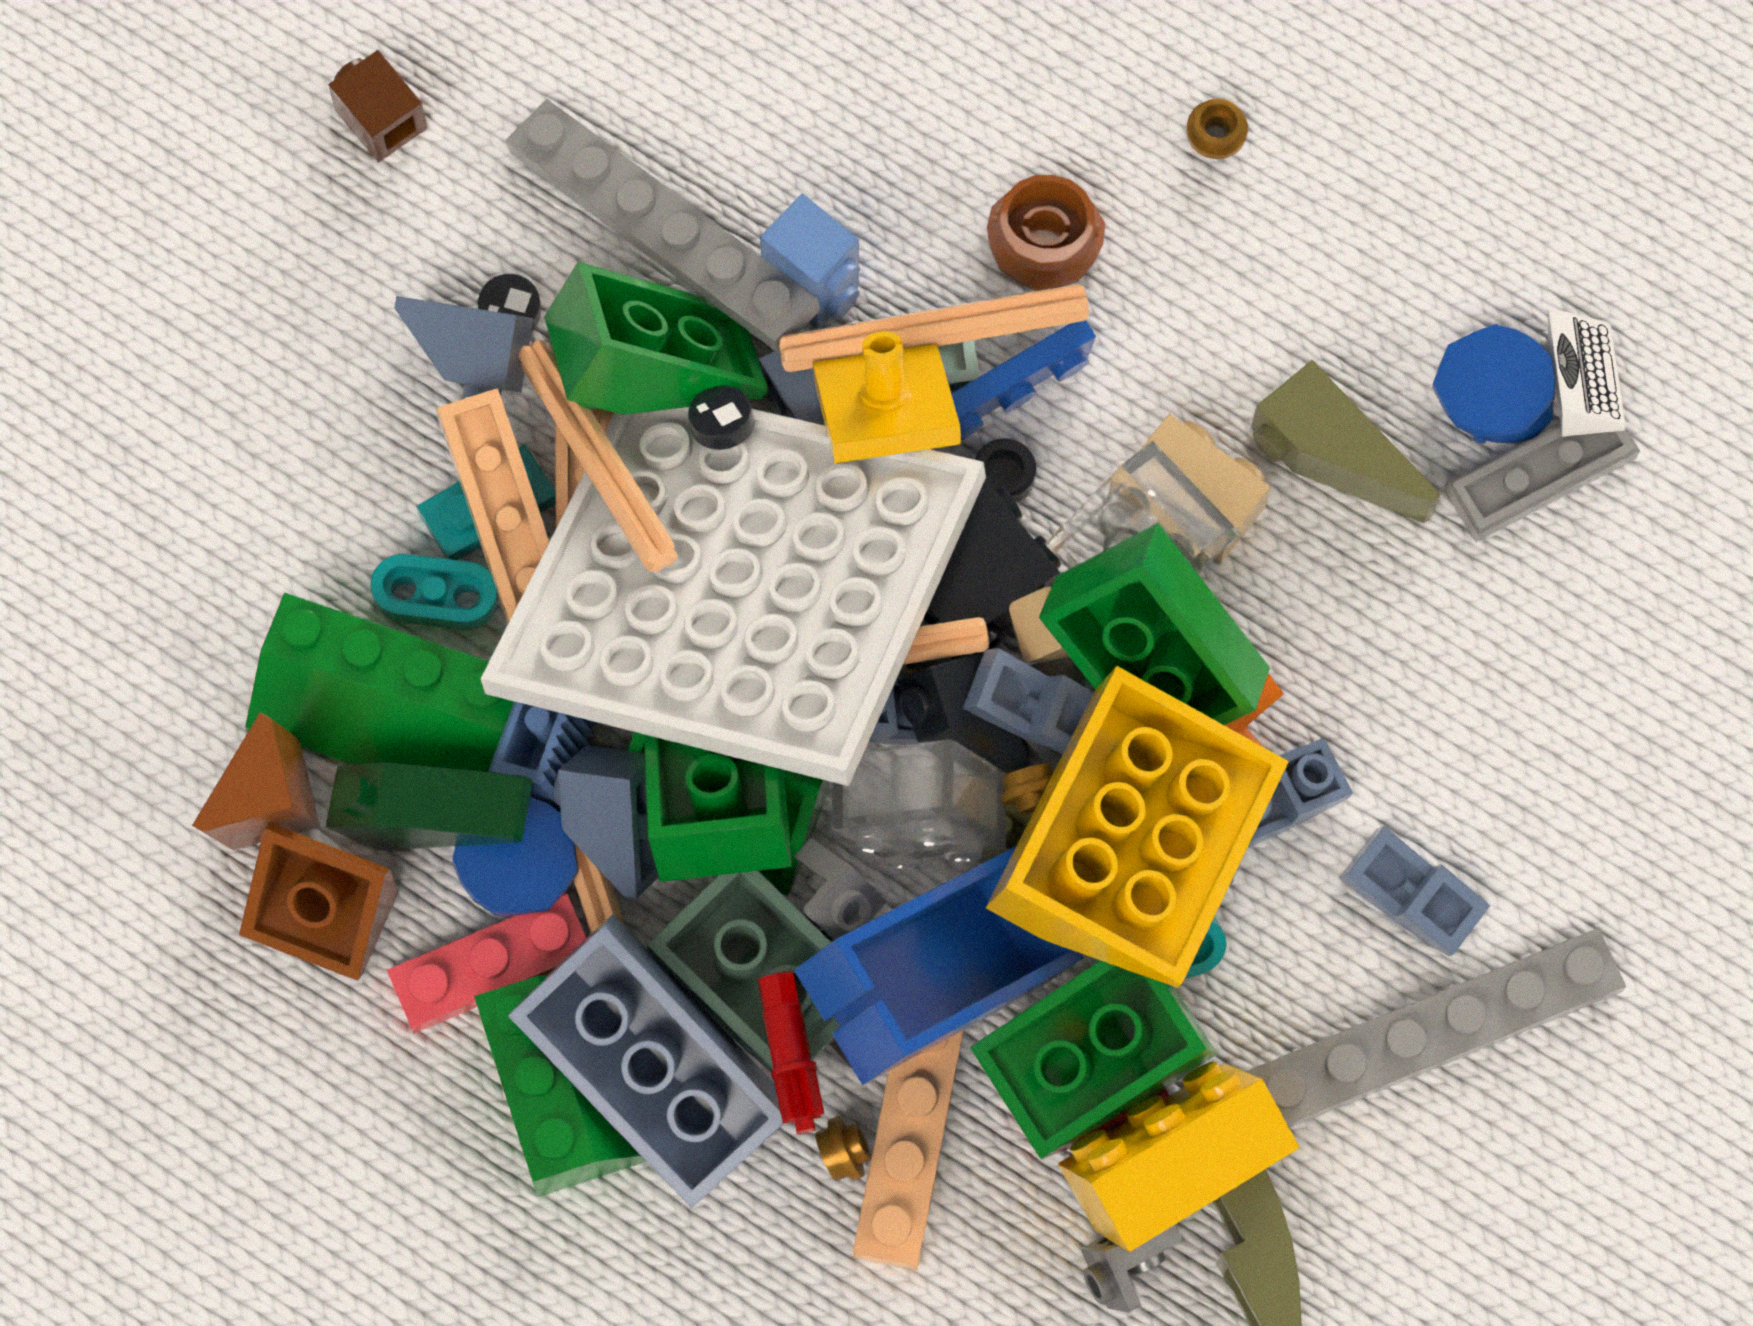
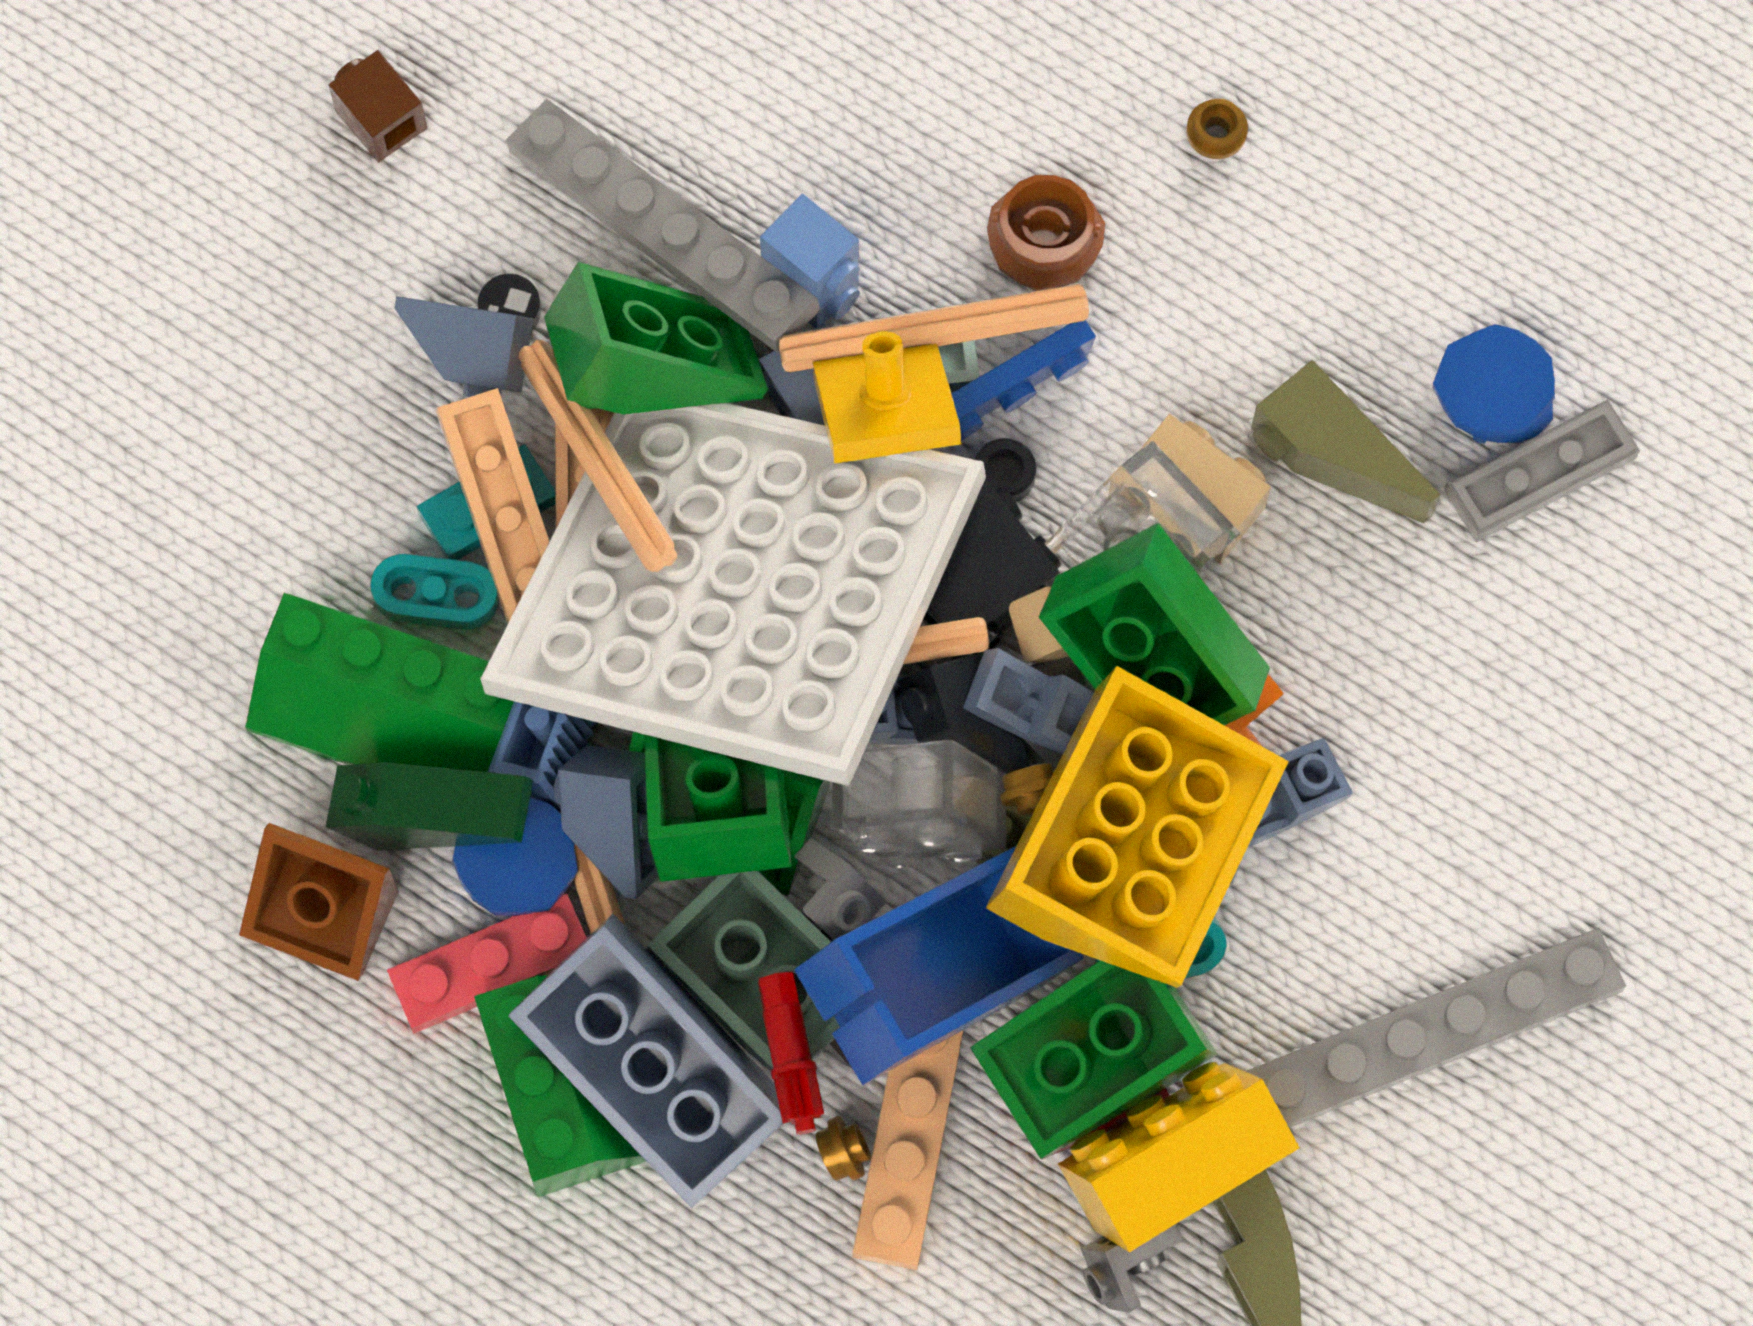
(260, 787): dark orange slope -> none
(721, 417): black tile -> none
(1413, 892): sand blue slope -> none
(1585, 374): slope -> none

